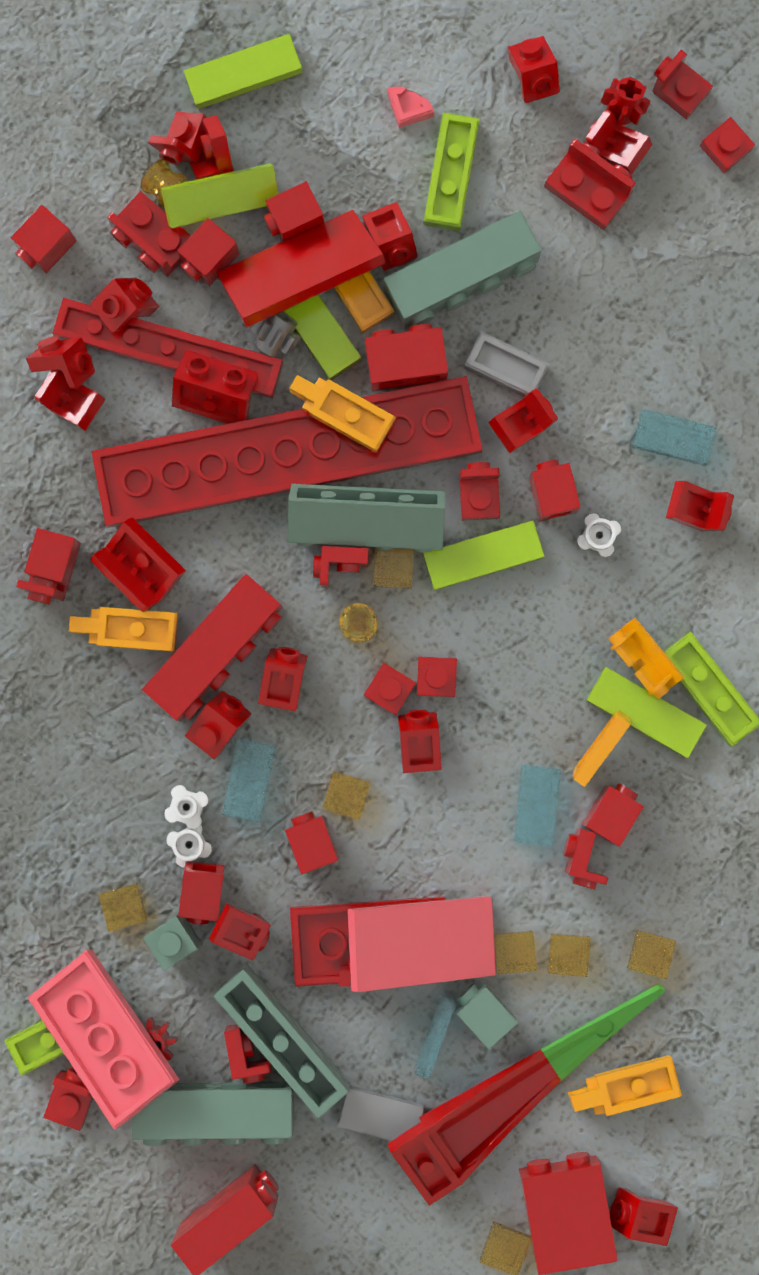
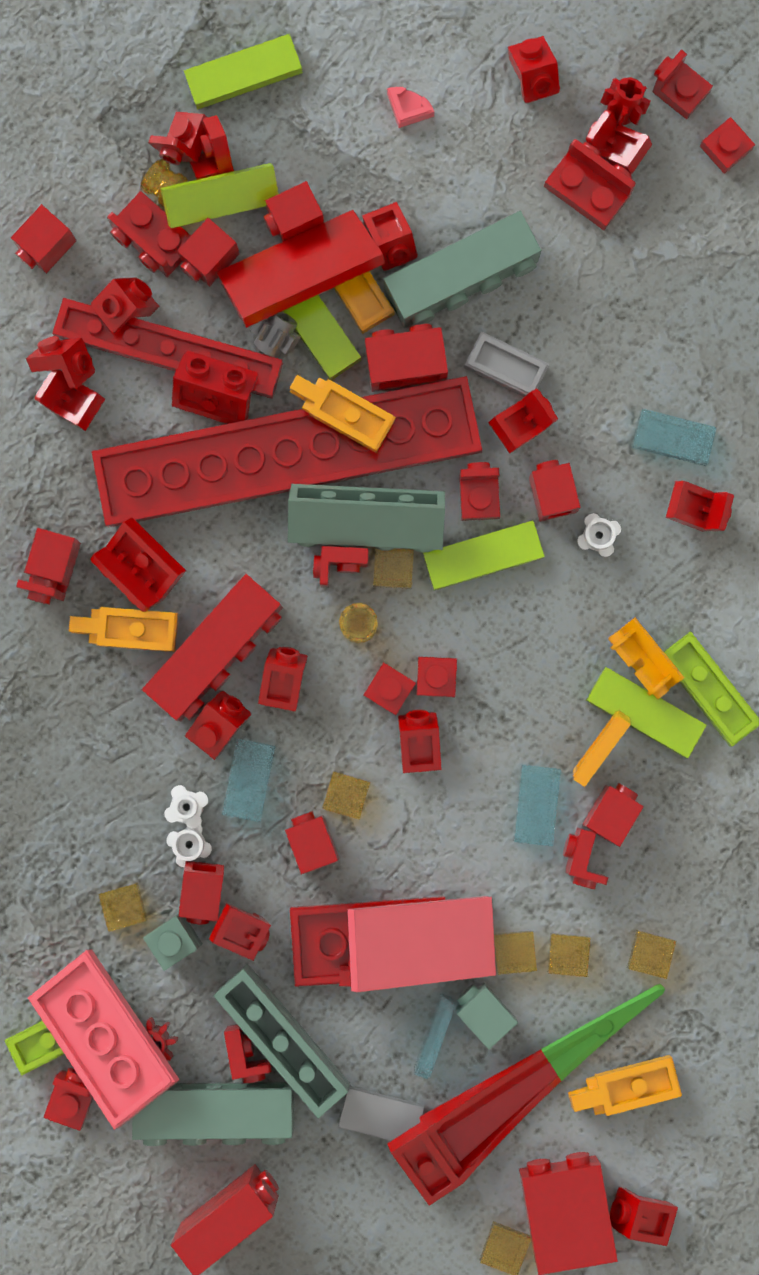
(451, 171): lime tile -> none

